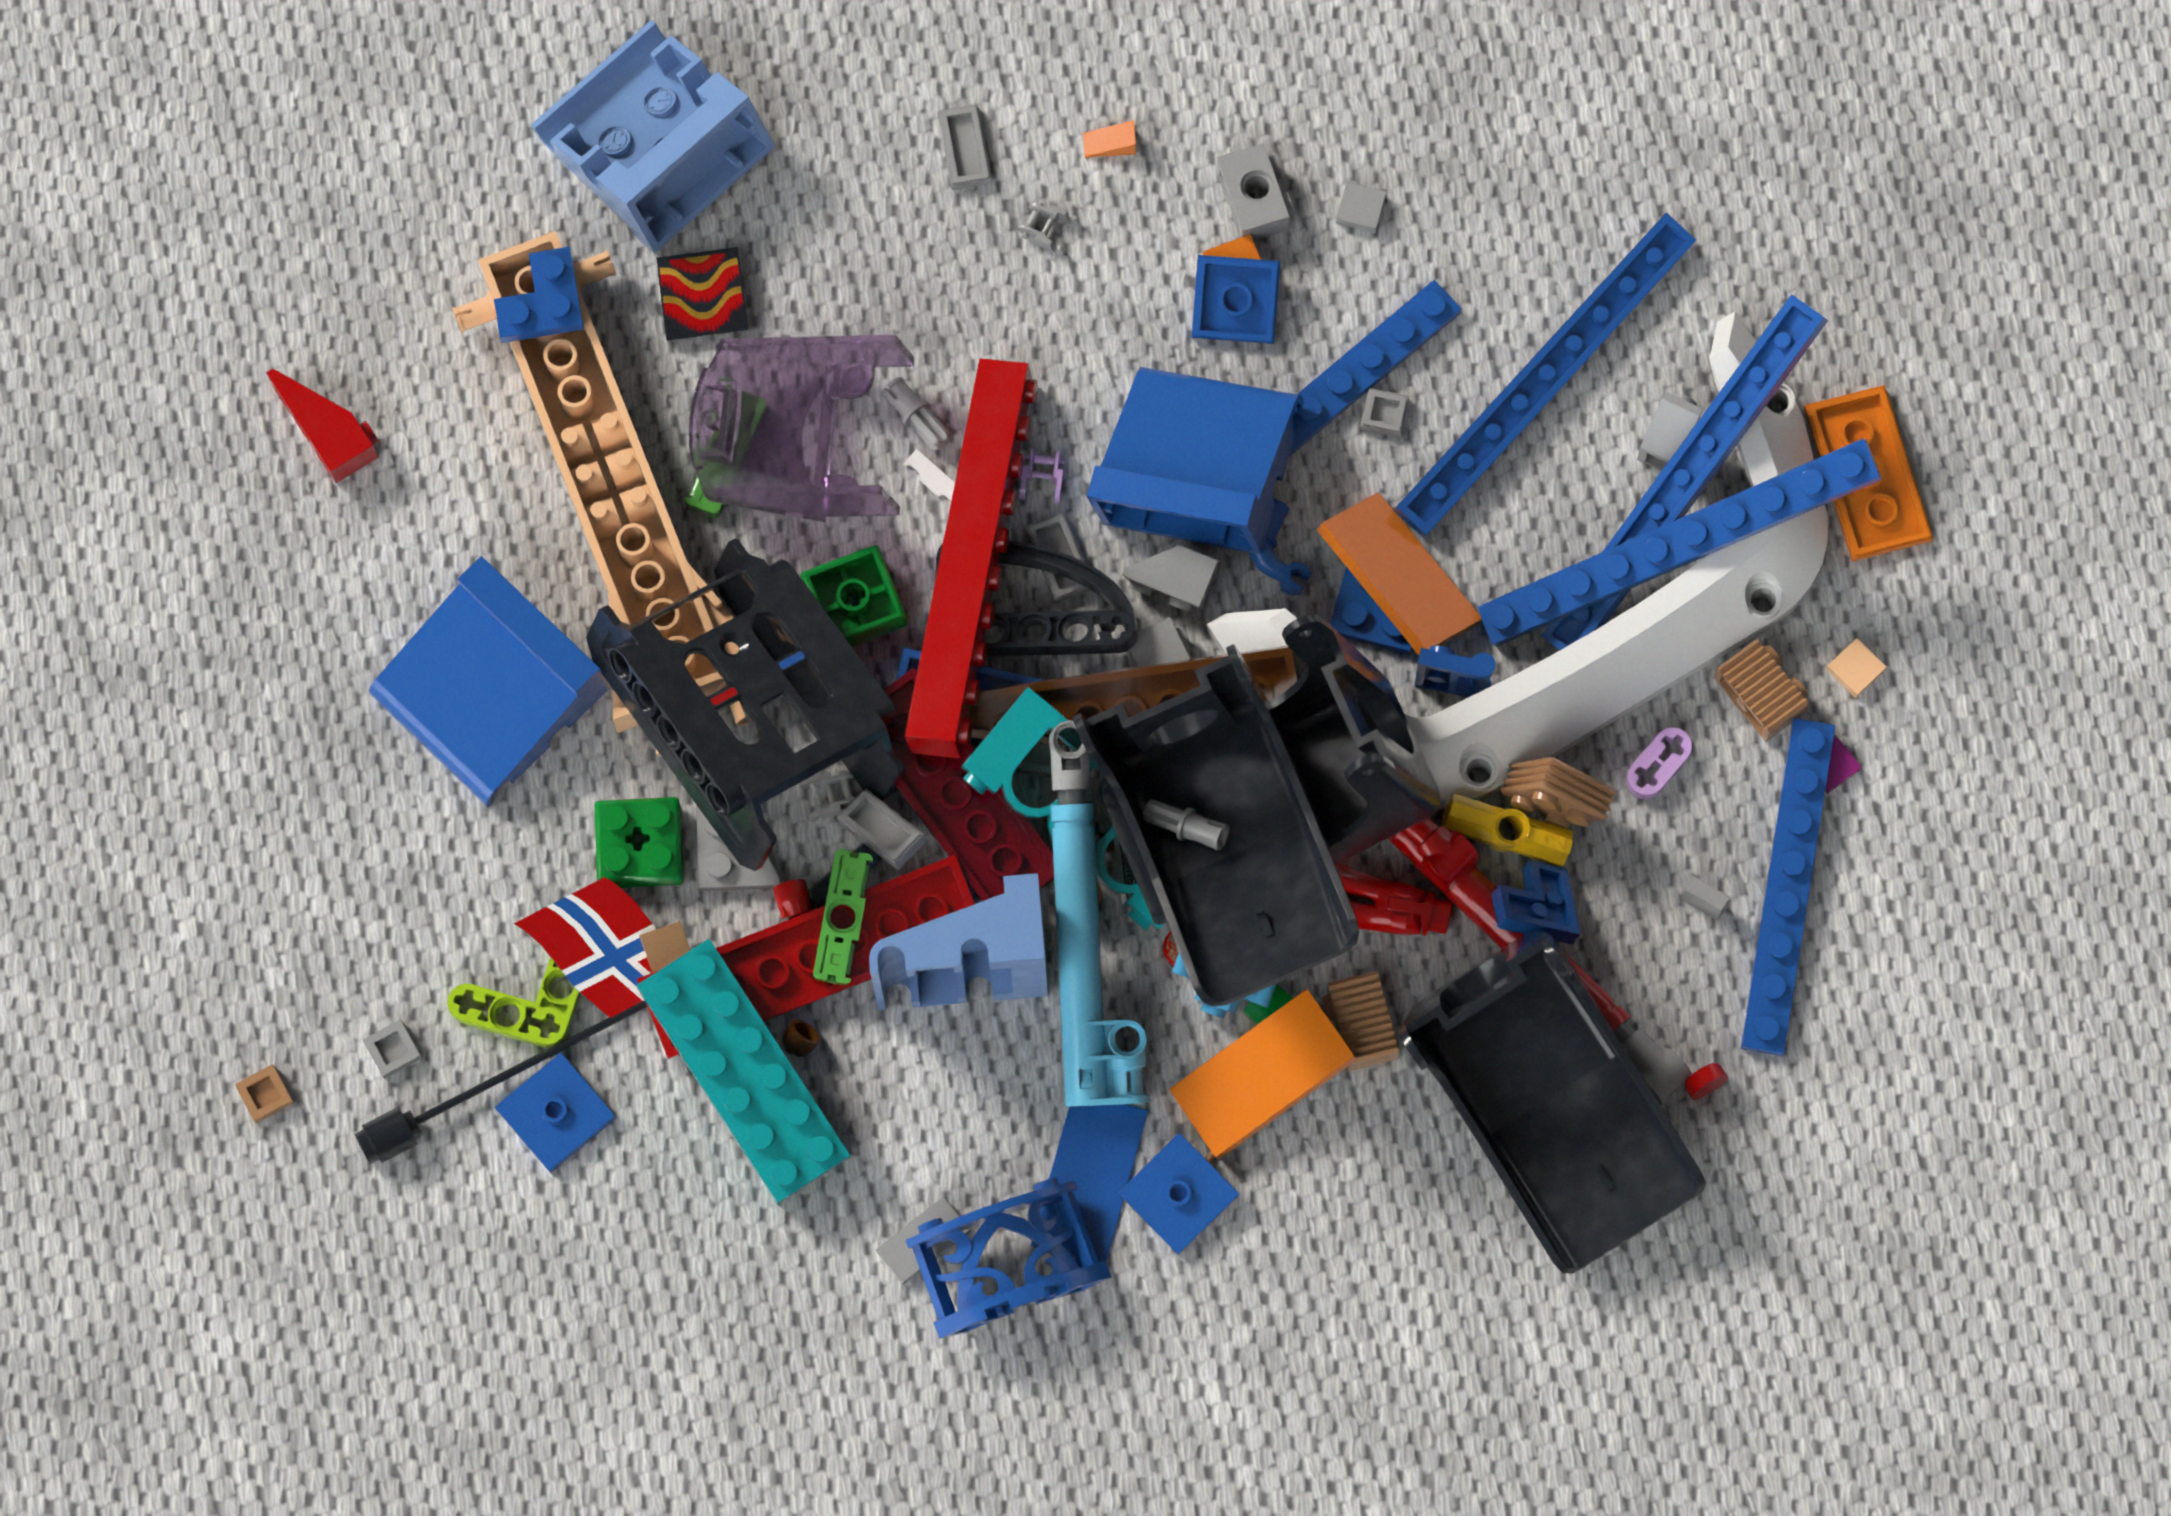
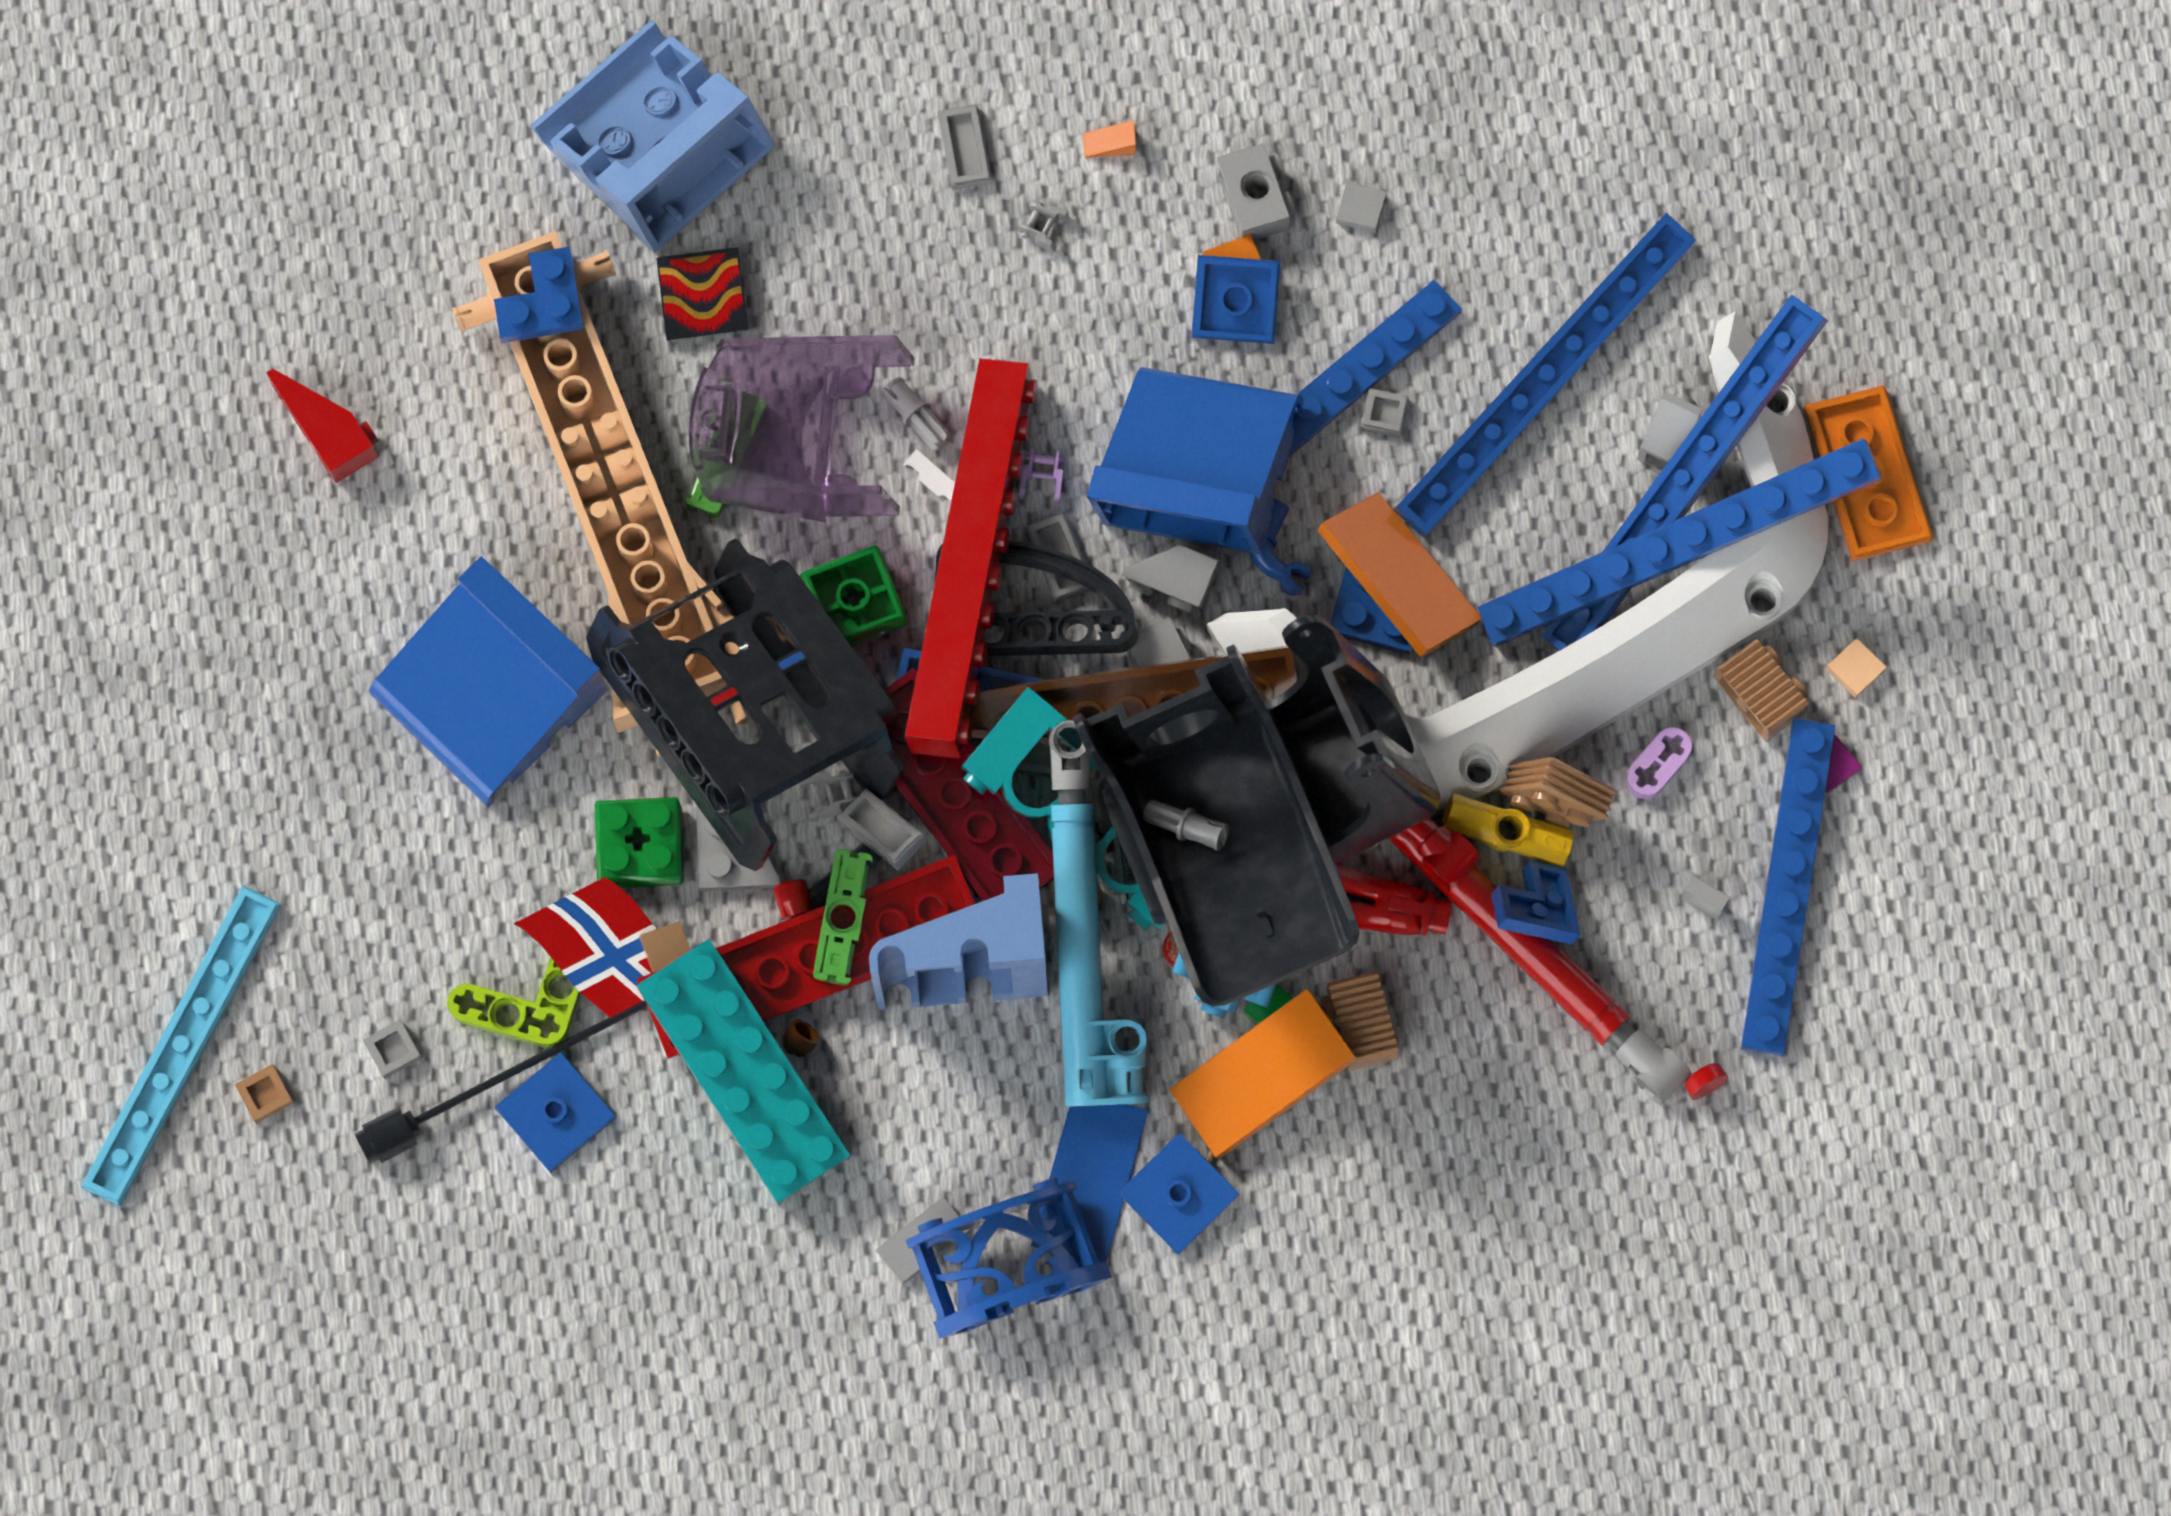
(181, 1046): none -> medium azure tile
(1441, 671): blue plate -> none
(1553, 1100): black piece -> none

